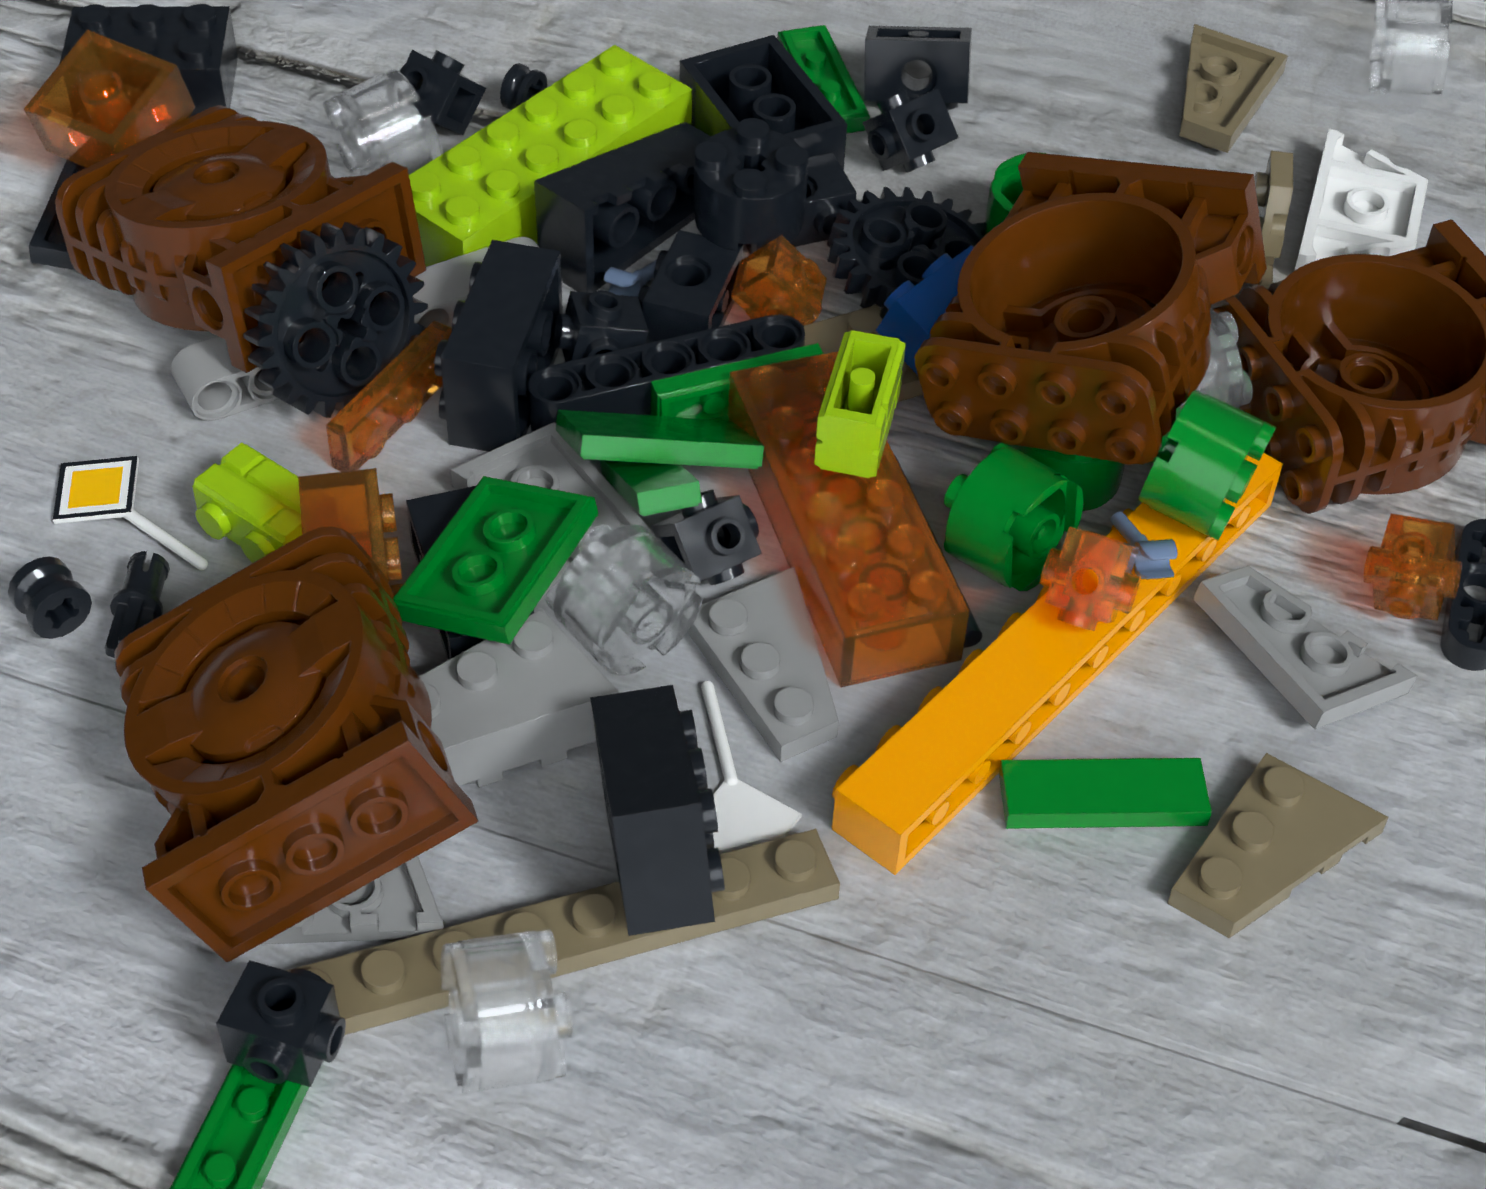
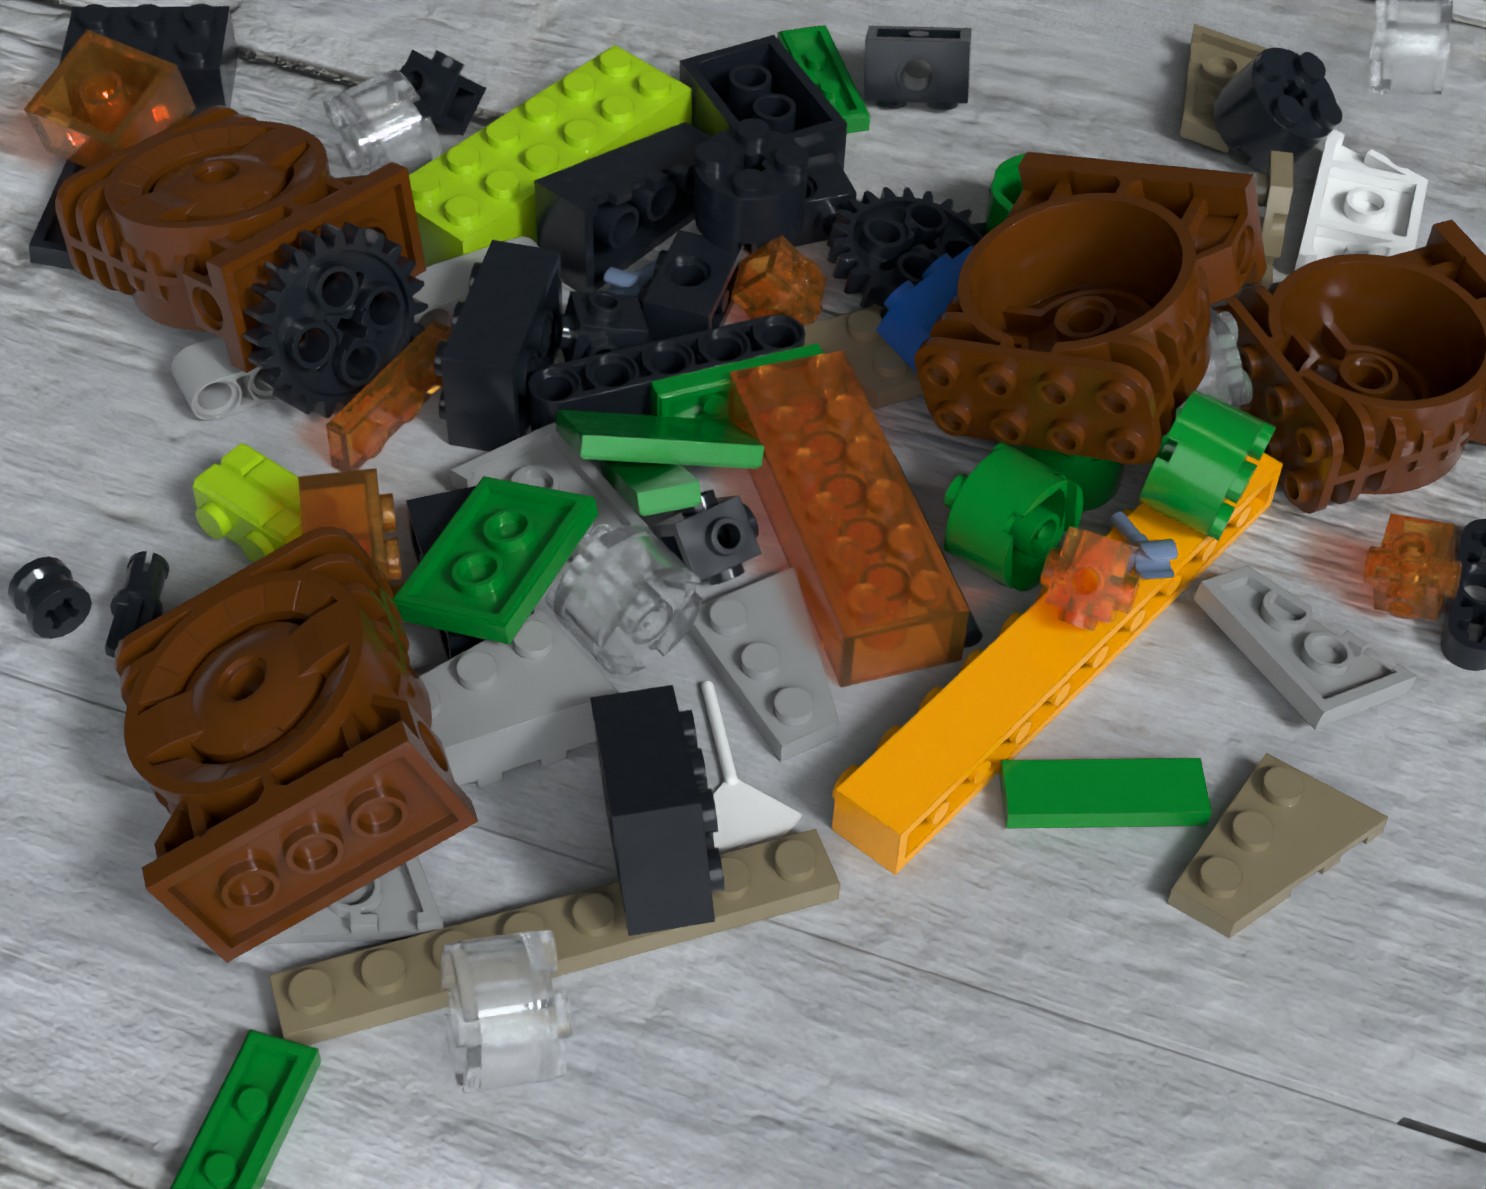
(108, 491): piece -> none
(281, 1024): black brick -> none
(521, 85): black bush -> none
(859, 404): lime brick -> none
(909, 130): black brick -> none
(1277, 106): none -> black brick

